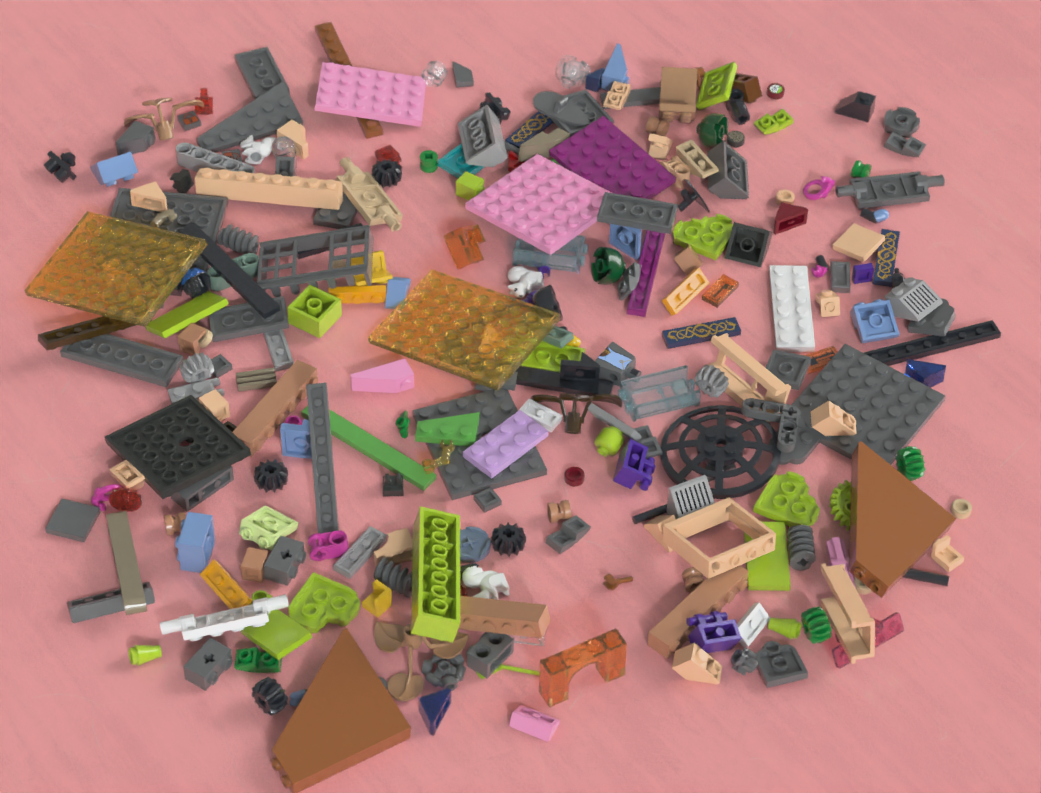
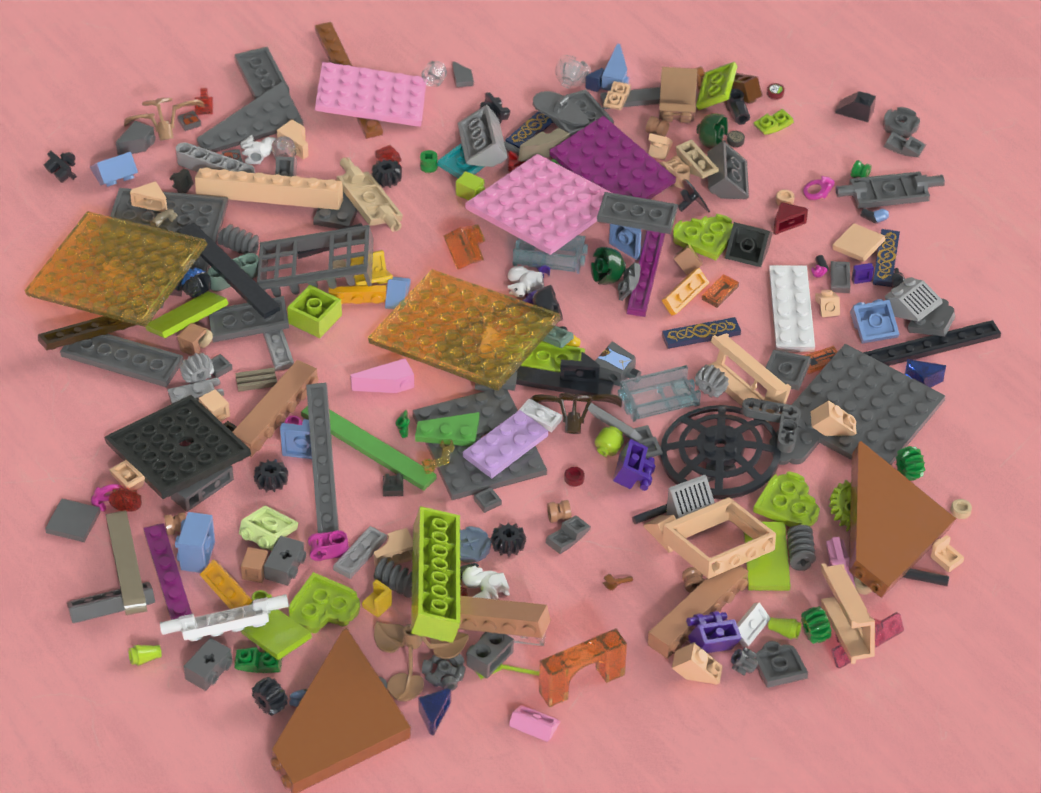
(167, 571): none -> magenta plate

